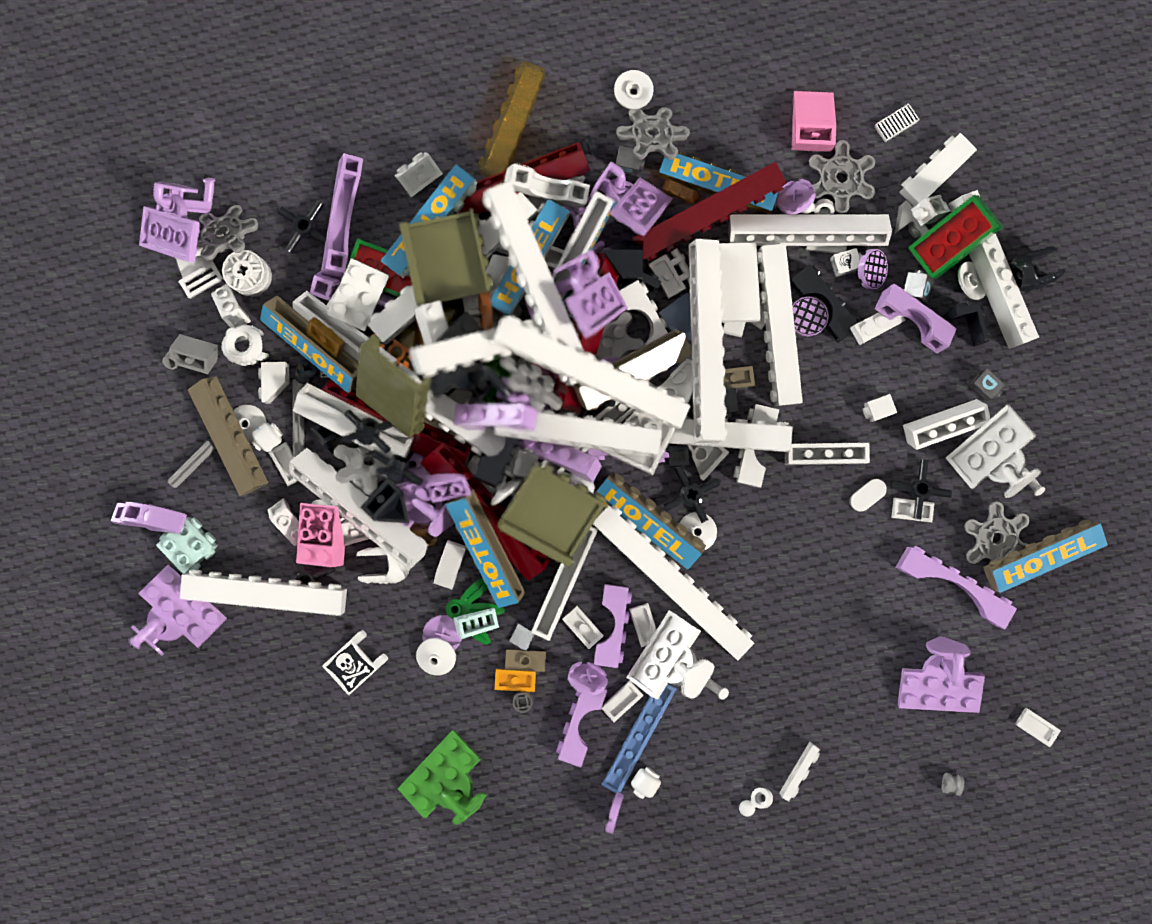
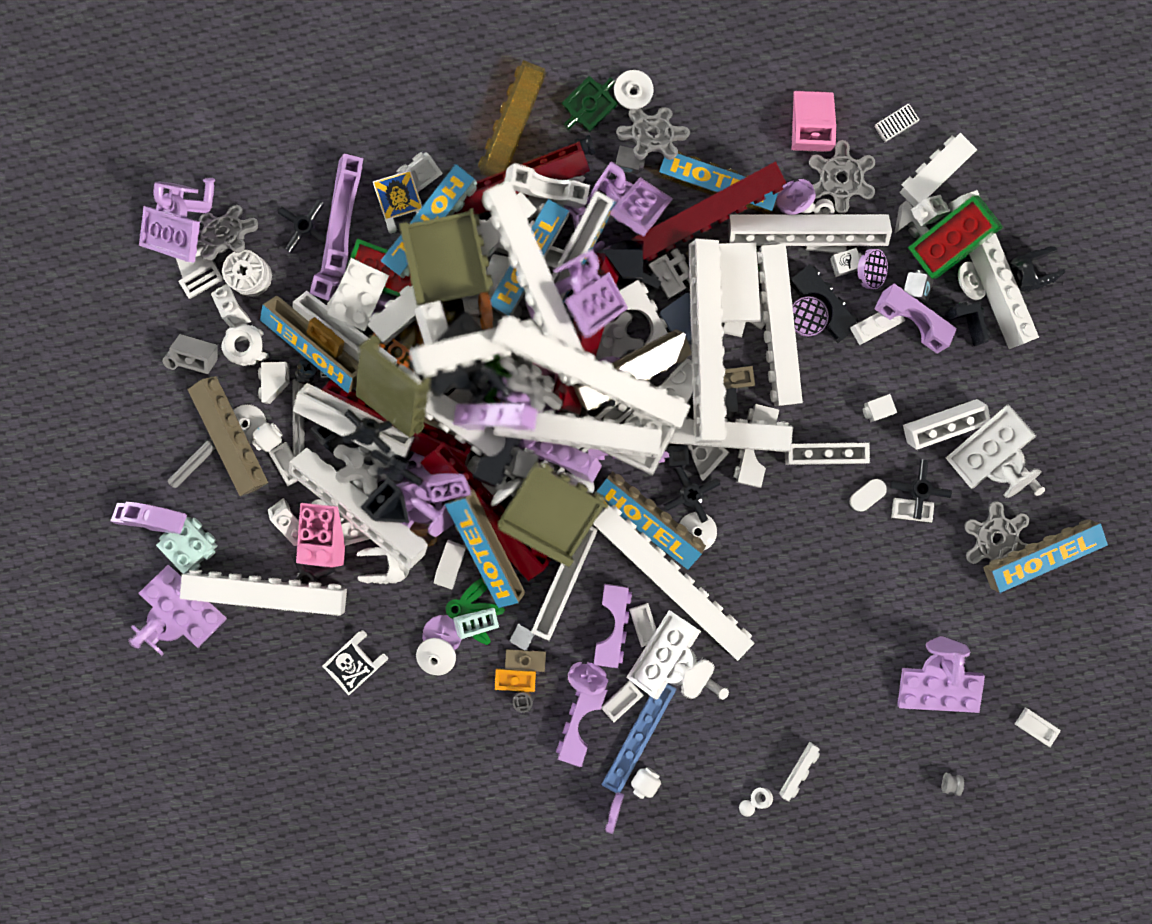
(397, 197): none -> flag
(441, 778): bright green plate -> none
(583, 627): white plate -> none
(589, 103): none -> dark green plate
(680, 191): clear orange beam -> none
(987, 385): flat silver brick -> none
(991, 608): lavender arch -> none

